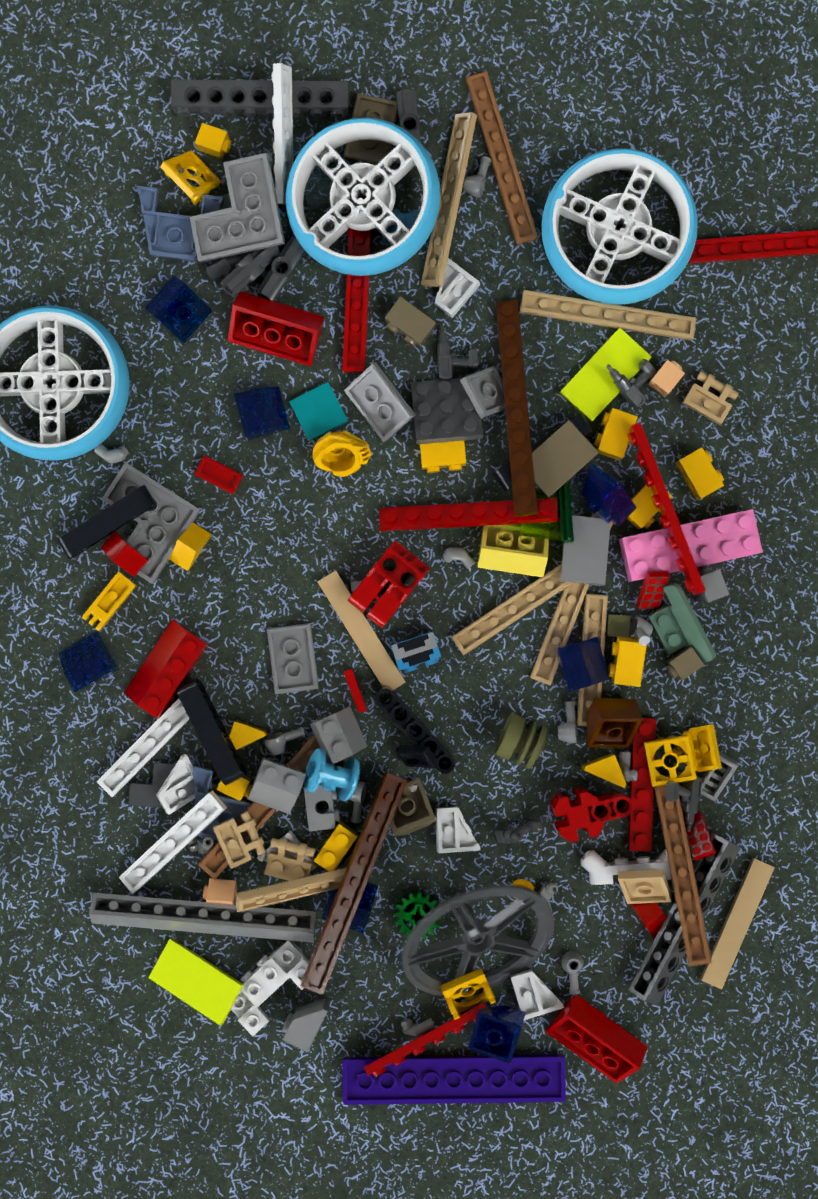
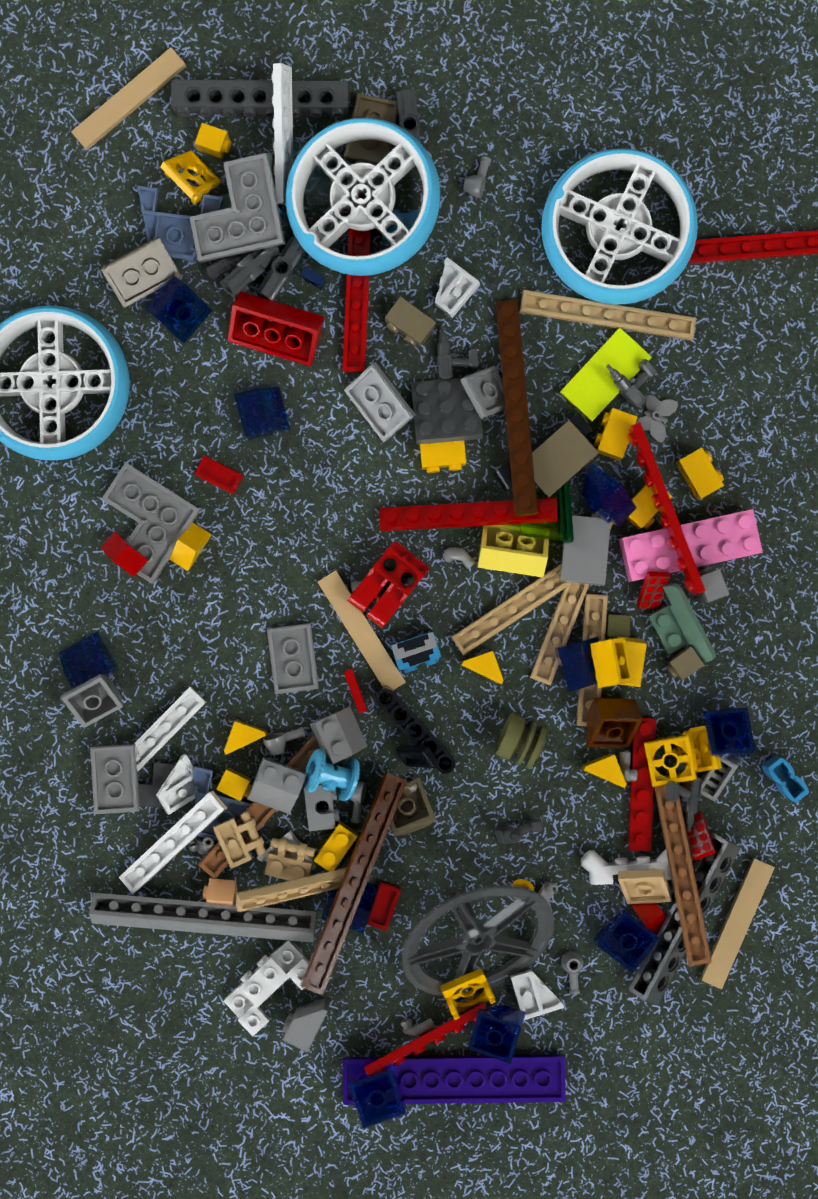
(93, 700): none -> light grey slope
(106, 522): black beam -> none
(109, 600): yellow hinge -> none
(112, 456): light grey arm -> none
(115, 779): none -> light grey tile
(128, 98): none -> tan tile
(140, 272): none -> tile
(166, 669): red slope -> none
(196, 981): neon yellow tile -> none
(211, 731): black beam -> none
(313, 278): none -> dark blue tile
(318, 411): teal tile -> none
(340, 453): yellow helmet -> none
(378, 1098): none -> clear blue slope
(383, 905): none -> red tile
(408, 914): green gear -> none
(449, 199): tan tile -> none
(453, 832): white wing -> none
(485, 665): none -> yellow slope
(501, 158): medium nougat tile -> none
(568, 731): light grey bar -> none
(581, 814): red connector -> none
(597, 1039): red slope -> none
(611, 662): none -> yellow brick
(626, 940): none -> clear blue slope
(643, 630): light grey bar -> none
(655, 415): none -> light grey piece
(666, 377): light nougat brick -> none
(707, 403): tan plate -> none
(729, 733): none -> clear blue slope
(787, 783): none -> dark azure brick

